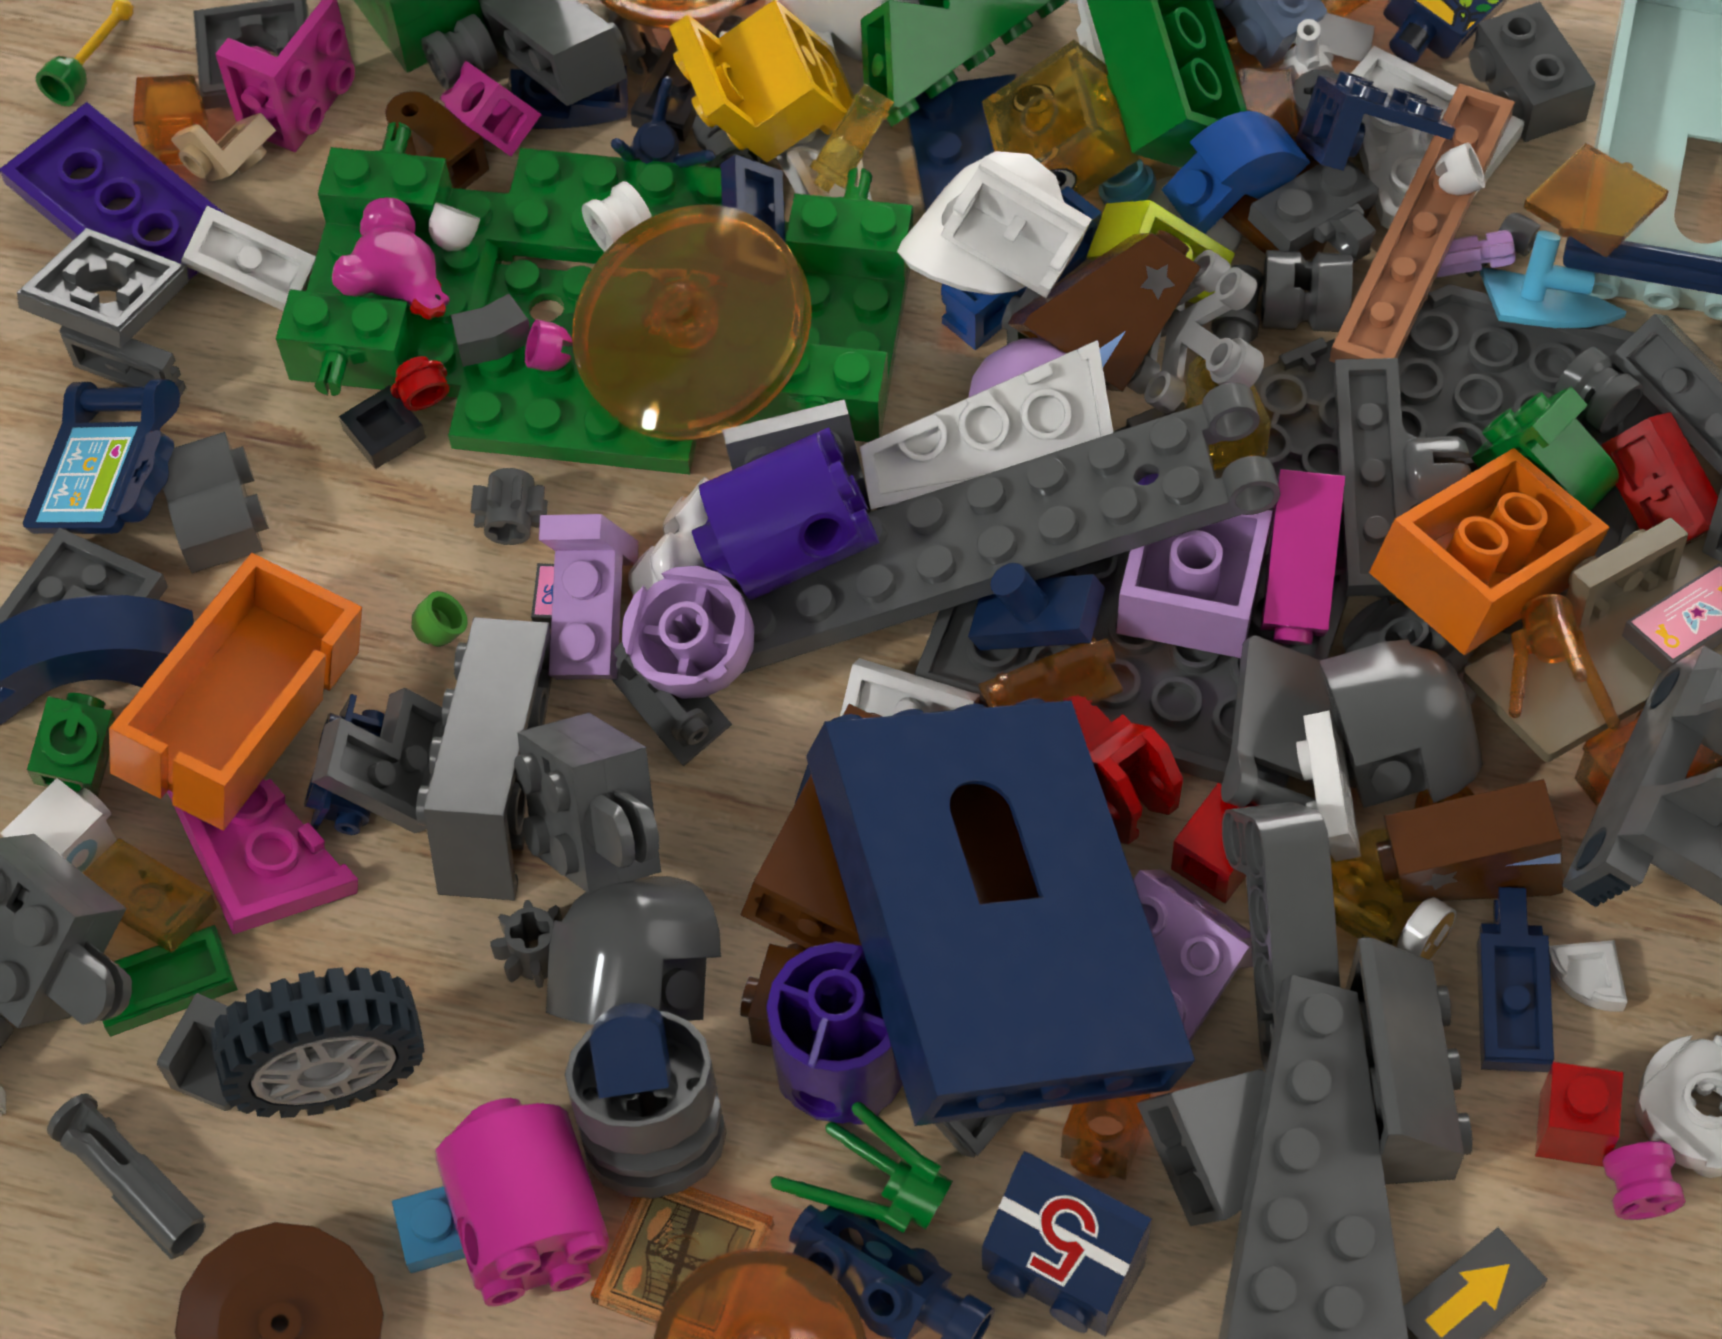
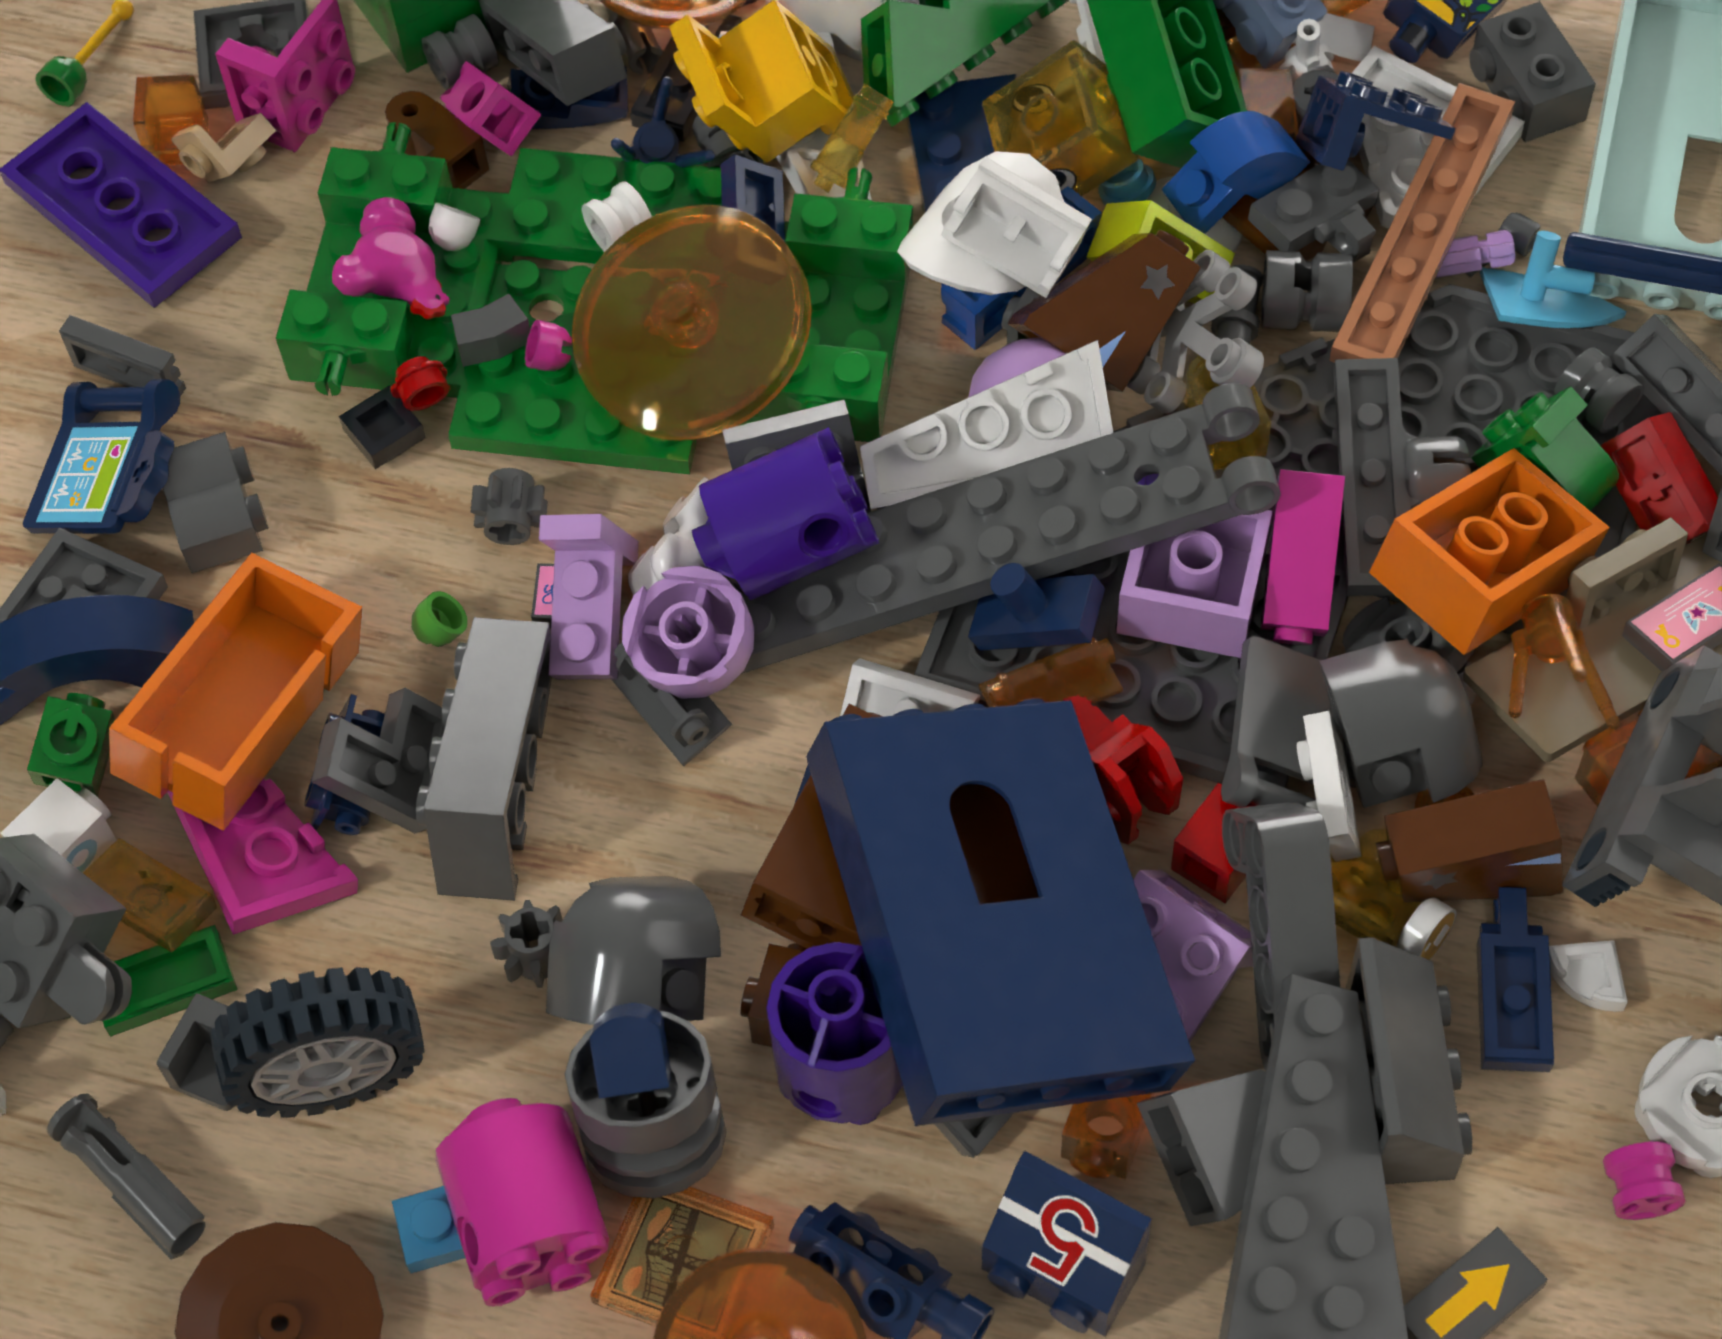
(96, 263): dark grey piece -> none
(247, 258): white plate -> none
(588, 802): dark grey brick -> none
(913, 1187): green plant -> none
(1460, 171): white hinge -> none
(1579, 1114): red brick -> none
(1596, 199): clear orange piece -> none

